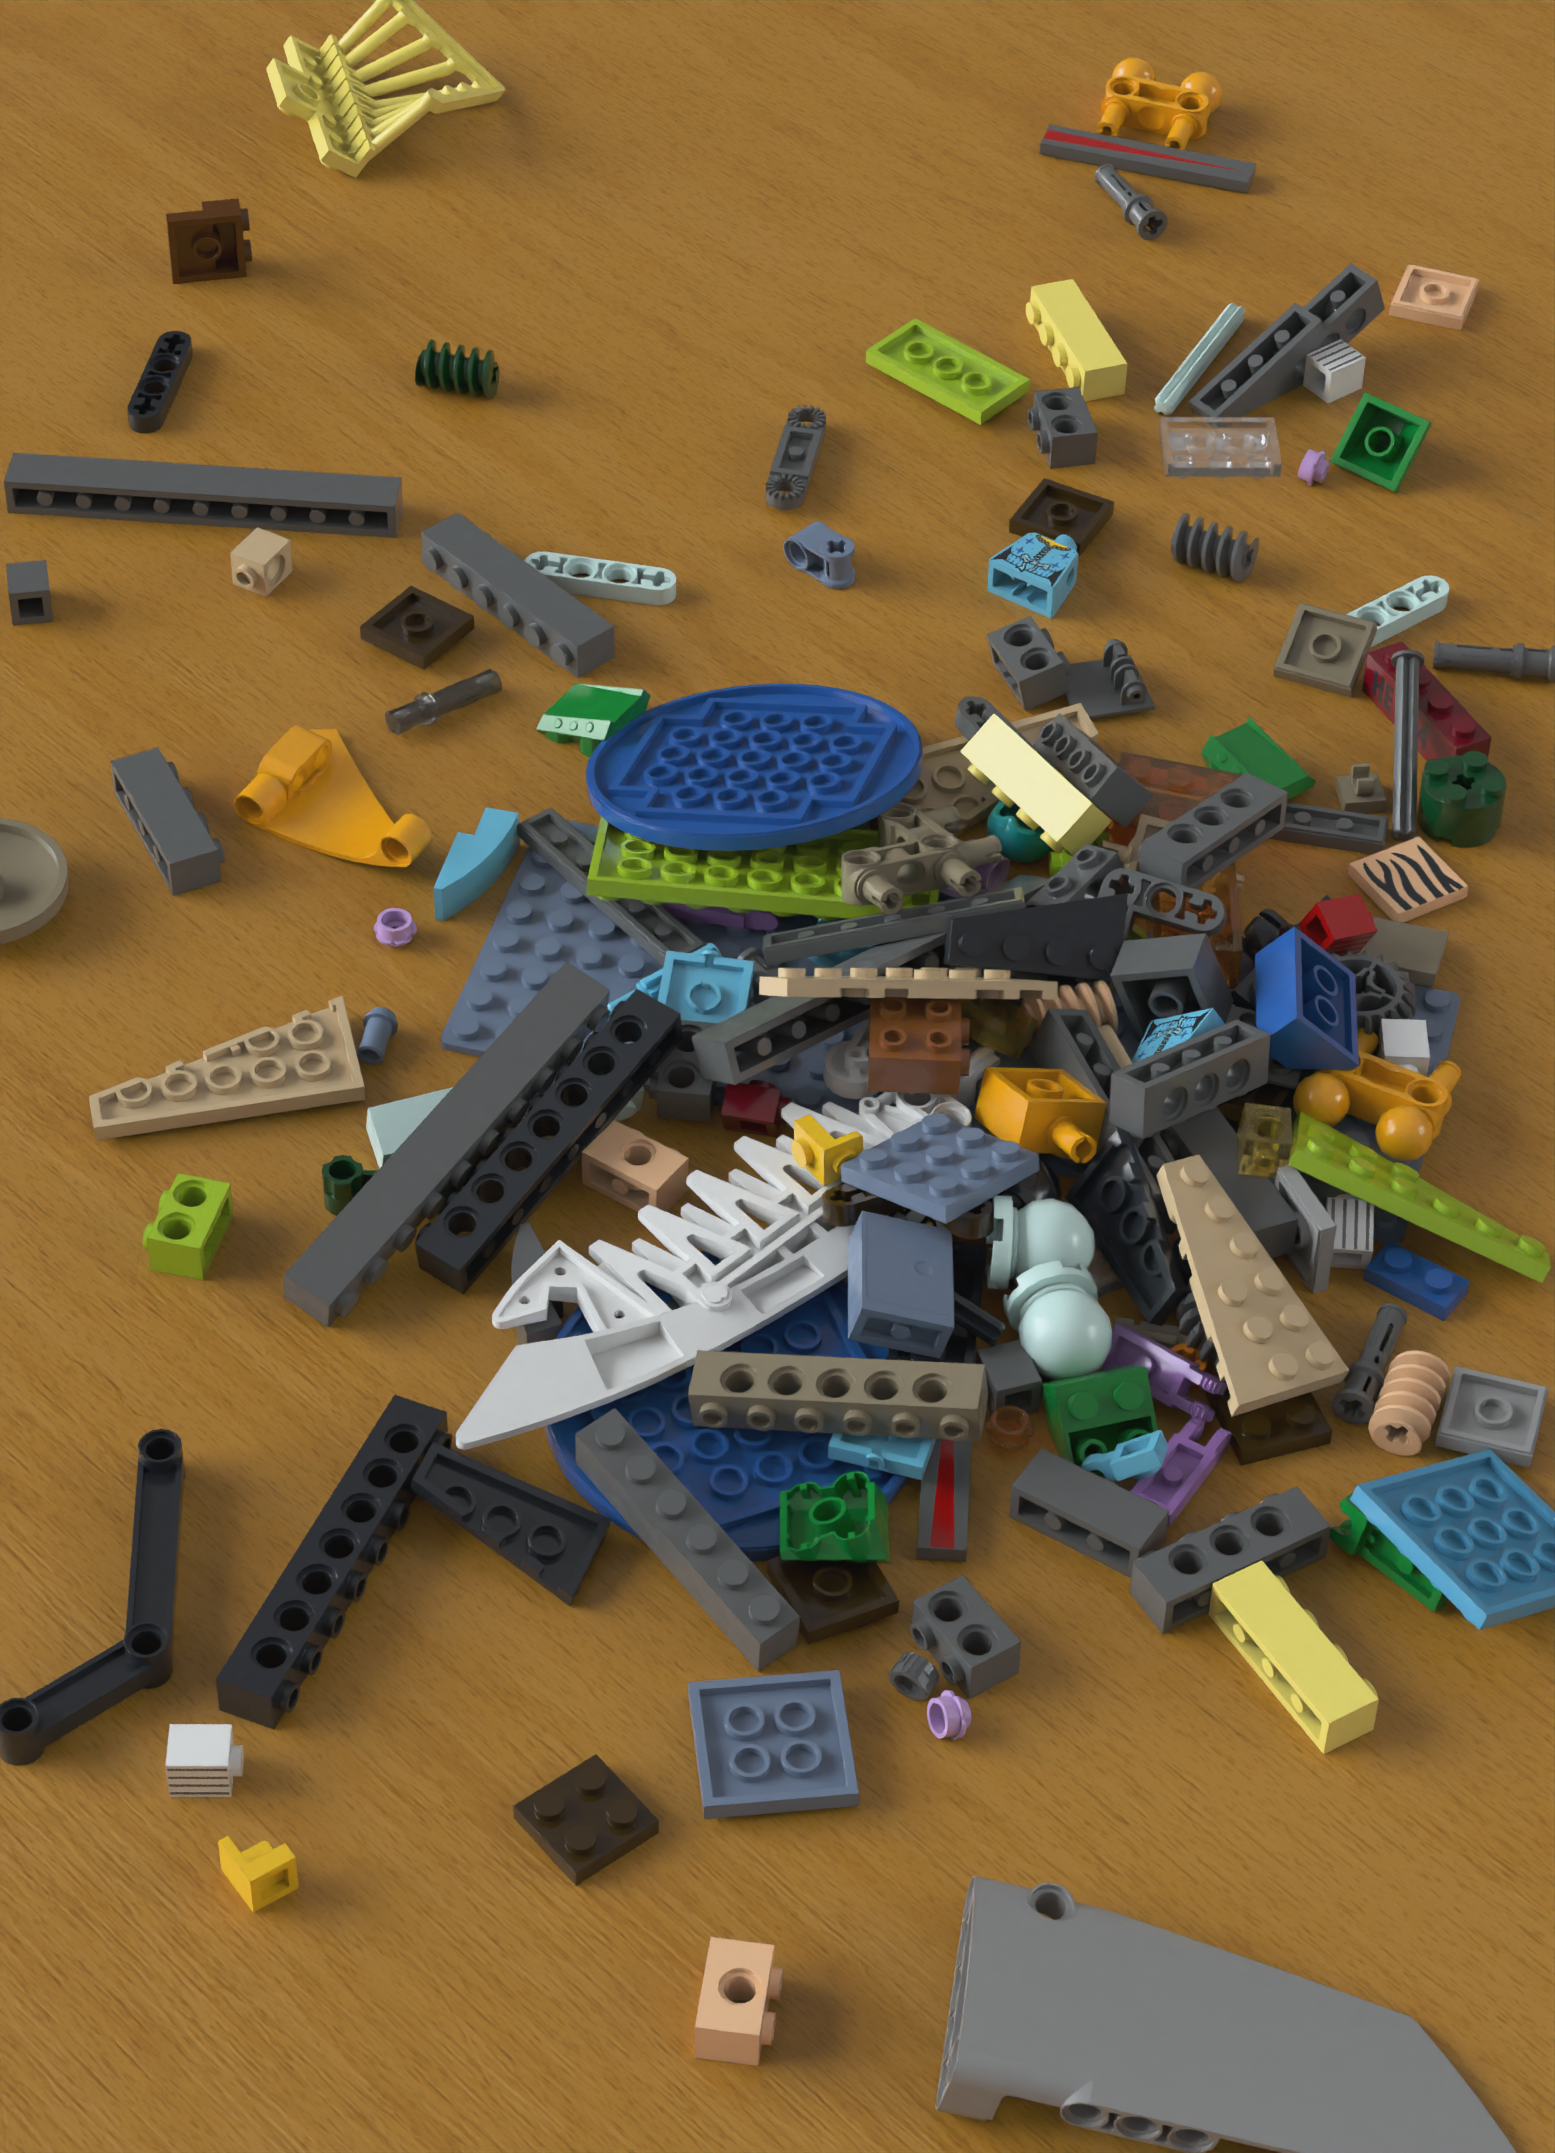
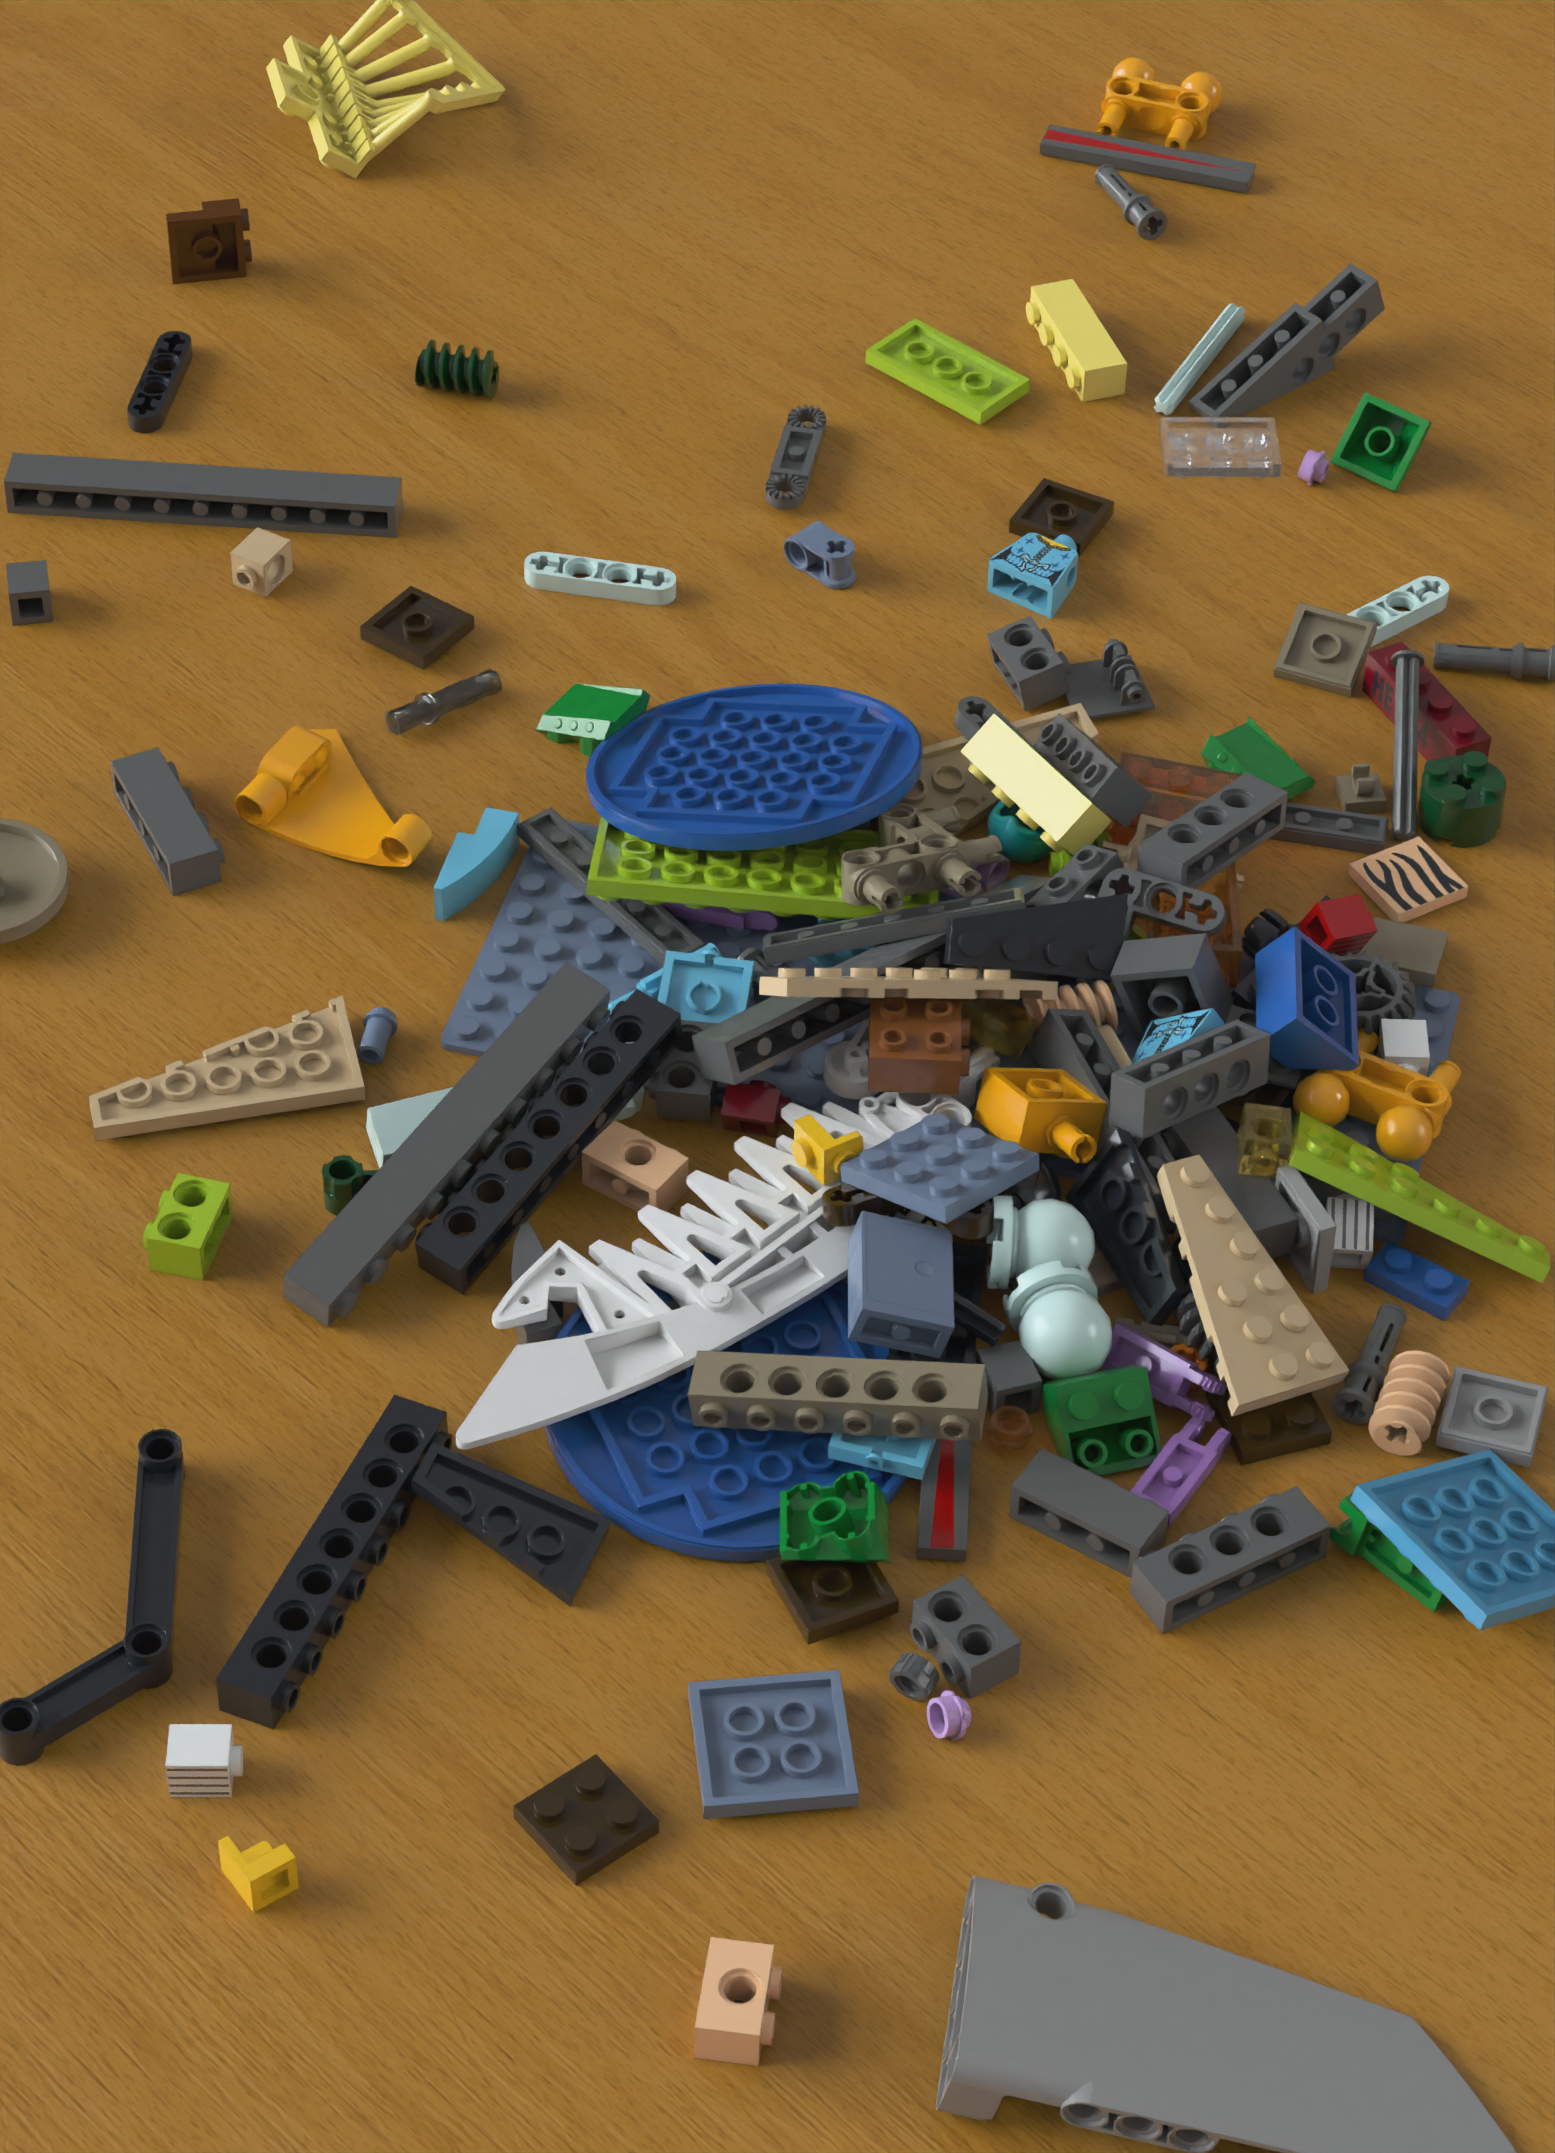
(394, 927): lavender plate -> none
(518, 595): dark grey brick -> none
(687, 1540): dark grey brick -> none
(1063, 427): dark grey brick -> none
(1134, 1458): medium azure plate -> none
(1213, 550): dark grey piece -> none
(1294, 1656): light yellow brick -> none
(1334, 371): white brick -> none
(1434, 297): light nougat tile -> none

